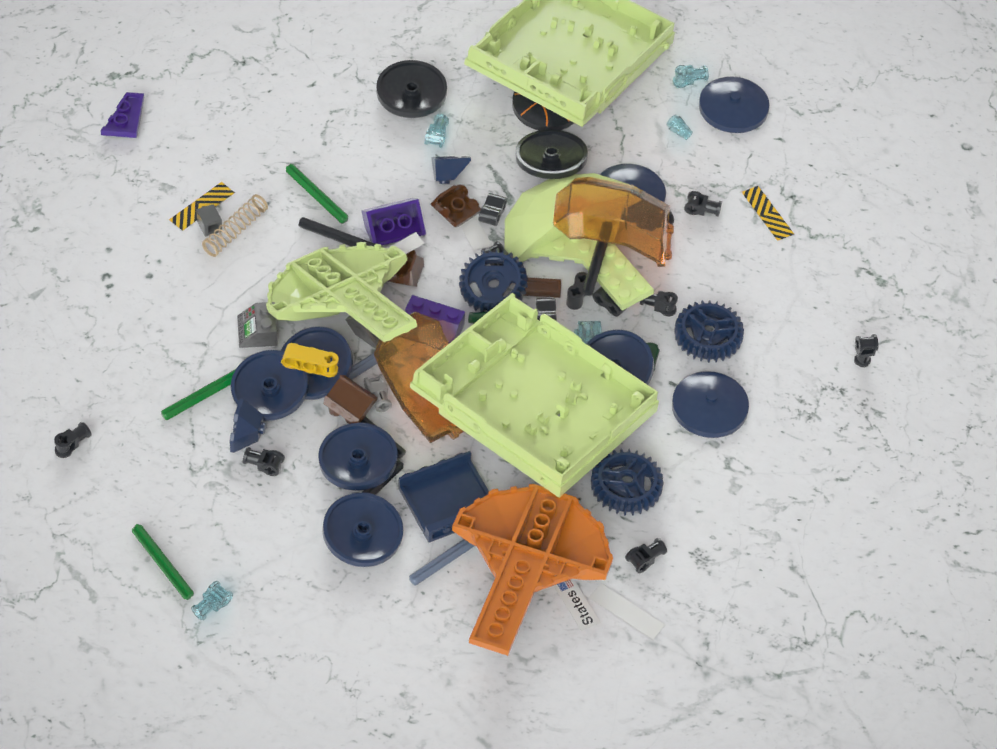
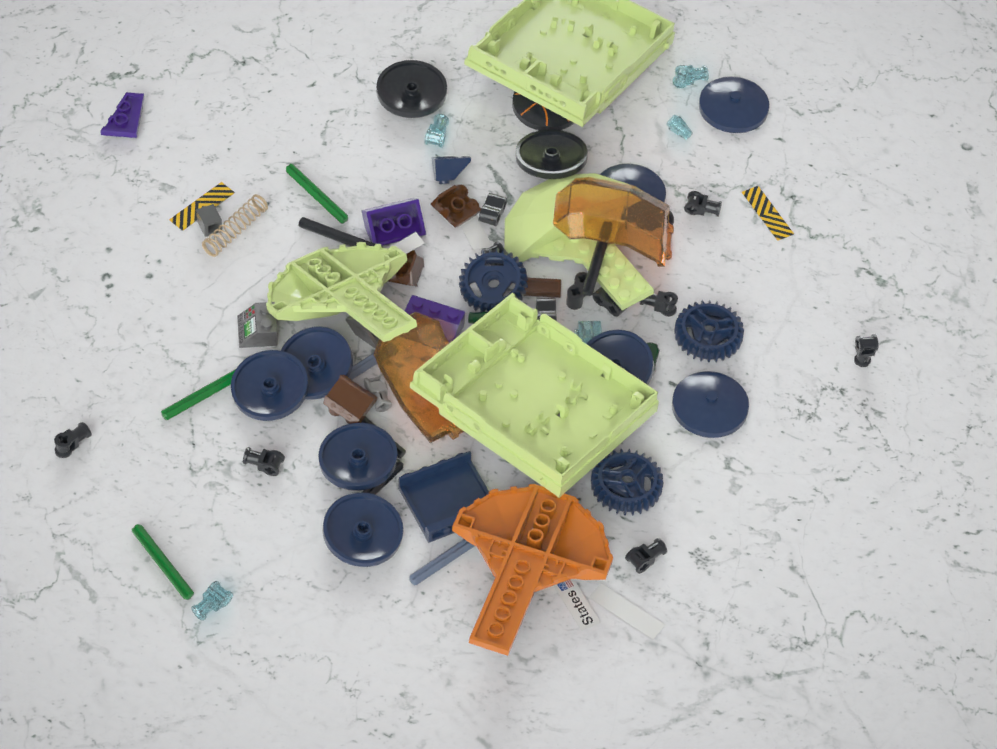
(247, 426): dark blue slope -> none
(310, 360): yellow piece -> none

